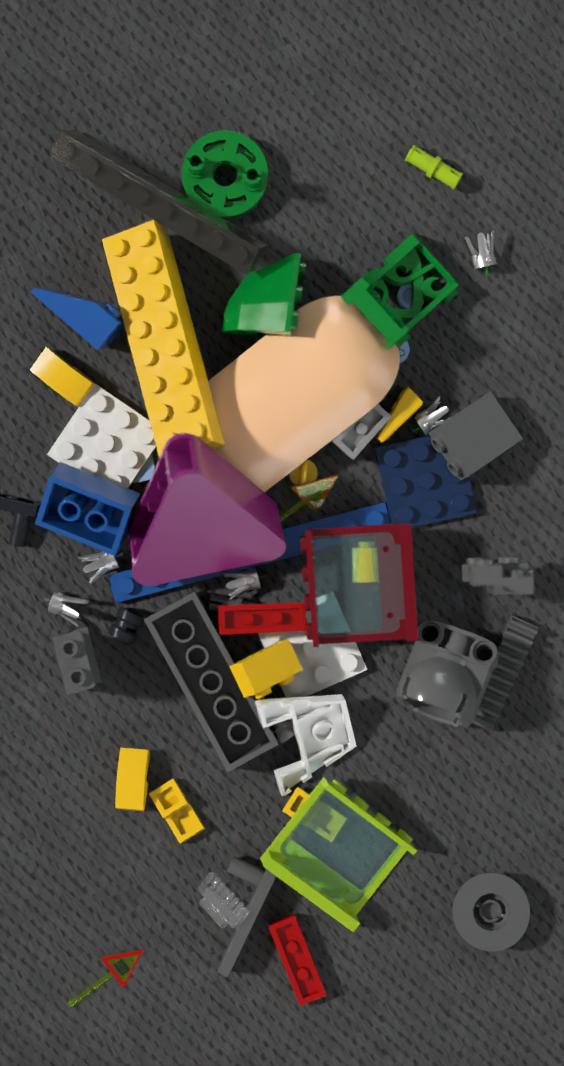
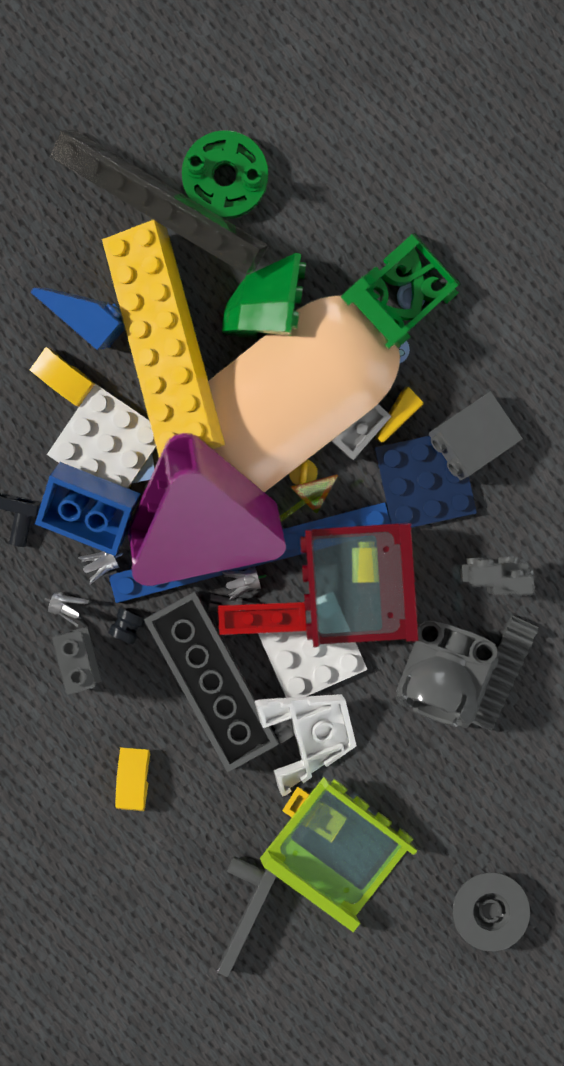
(120, 966): piece -> none
(177, 811): yellow slope -> none
(218, 907): clear piece -> none
(266, 668): yellow brick -> none
(297, 959): red plate -> none
(428, 419): flat silver piece -> none
(433, 167): lime pin -> none
(485, 257): flat silver piece -> none

